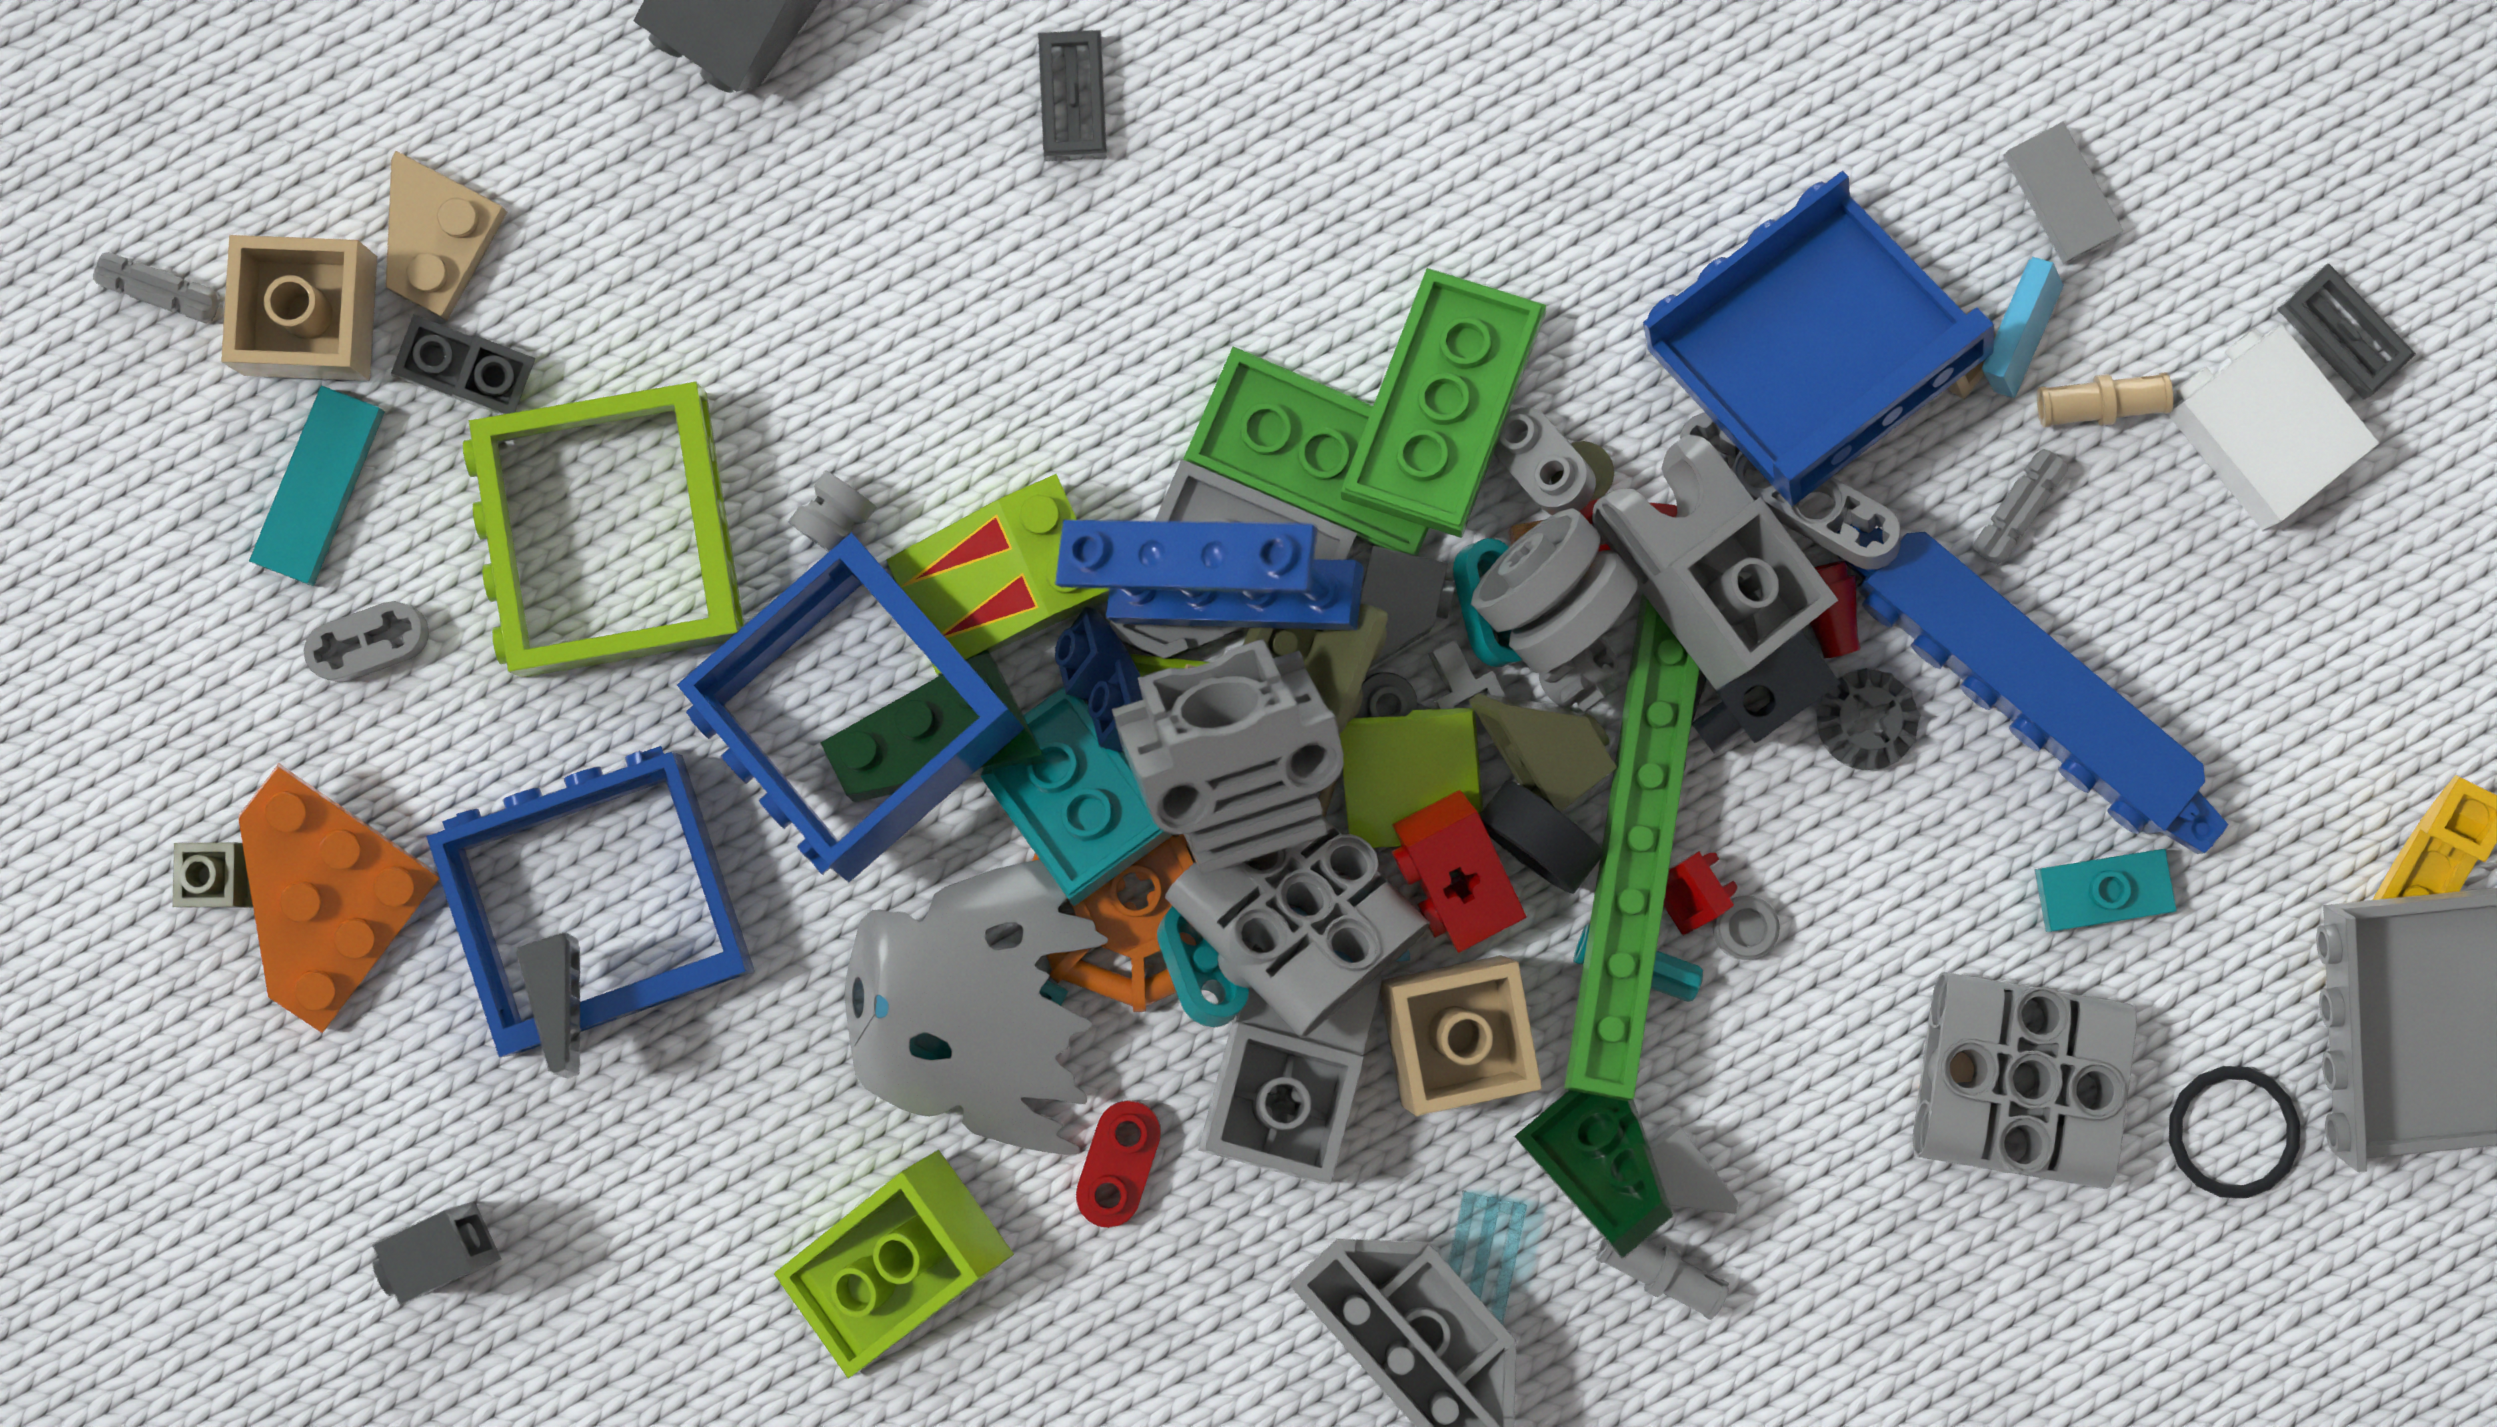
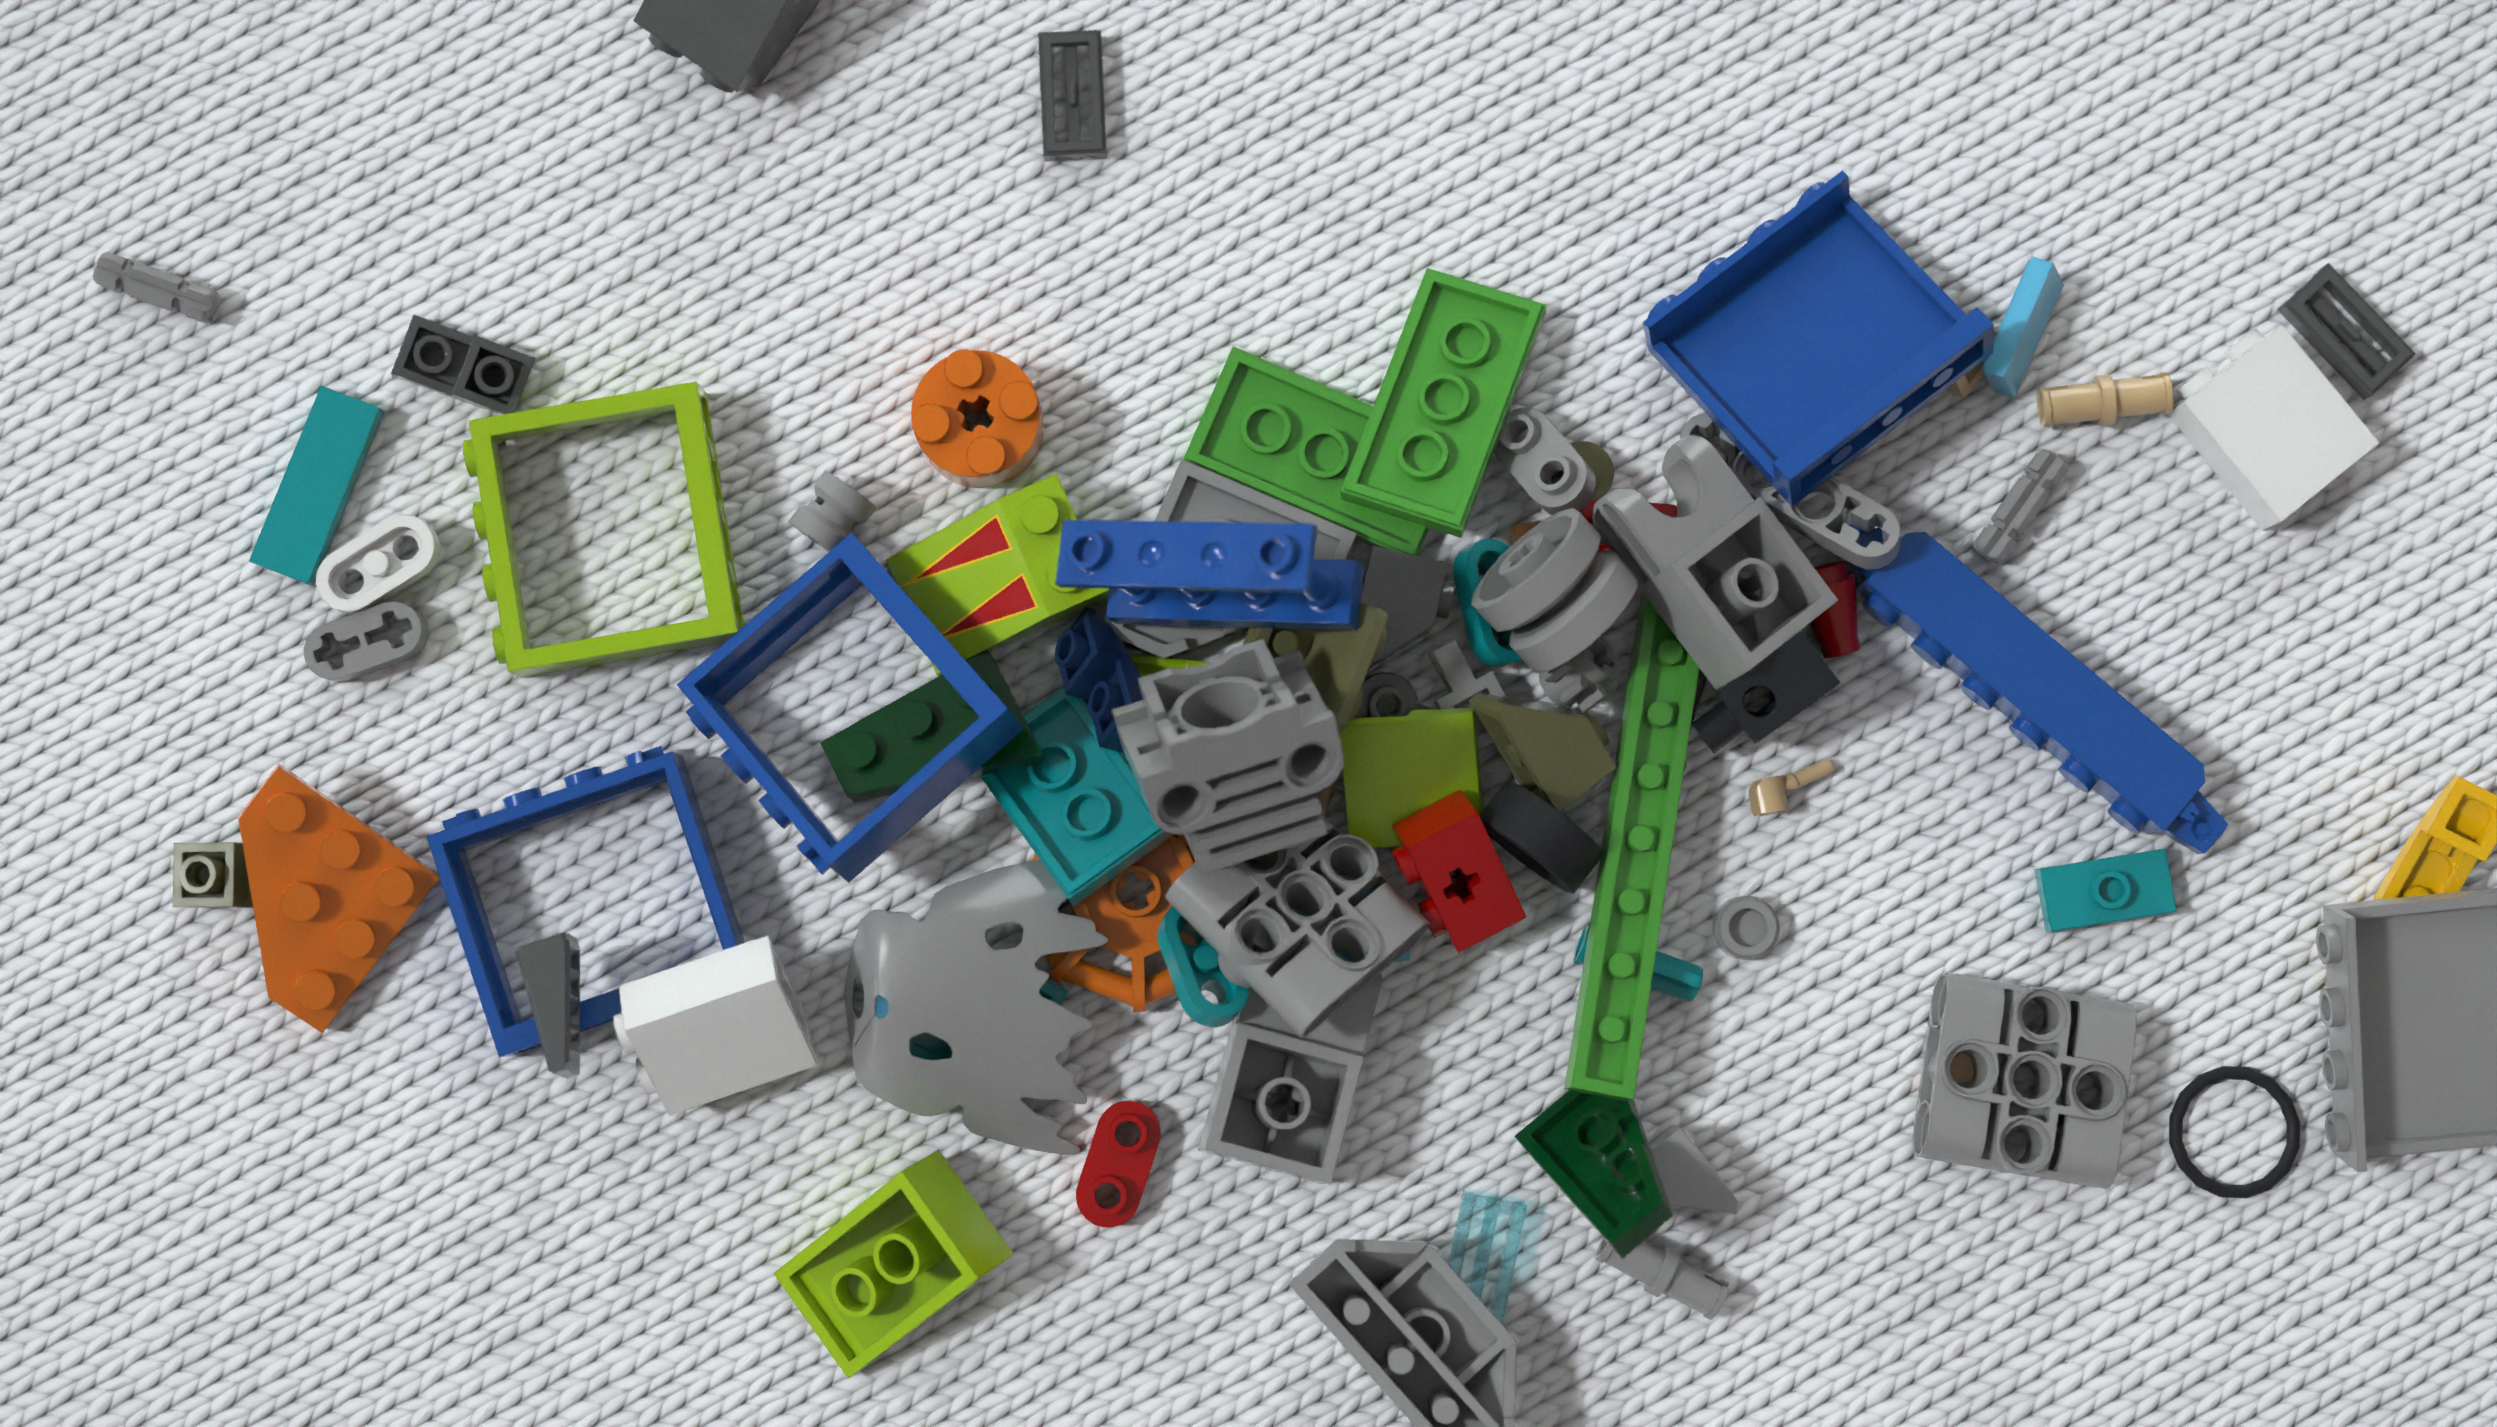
(299, 307): tan brick -> none
(378, 560): none -> white plate
(434, 1253): dark grey brick -> none
(435, 235): tan wing -> none
(714, 1026): none -> white brick
(968, 383): none -> orange brick
(1459, 1035): tan brick -> none
(1695, 893): red tile -> none
(1770, 793): none -> tan hand
(1864, 749): dark grey gear -> none
(2063, 192): light grey tile -> none

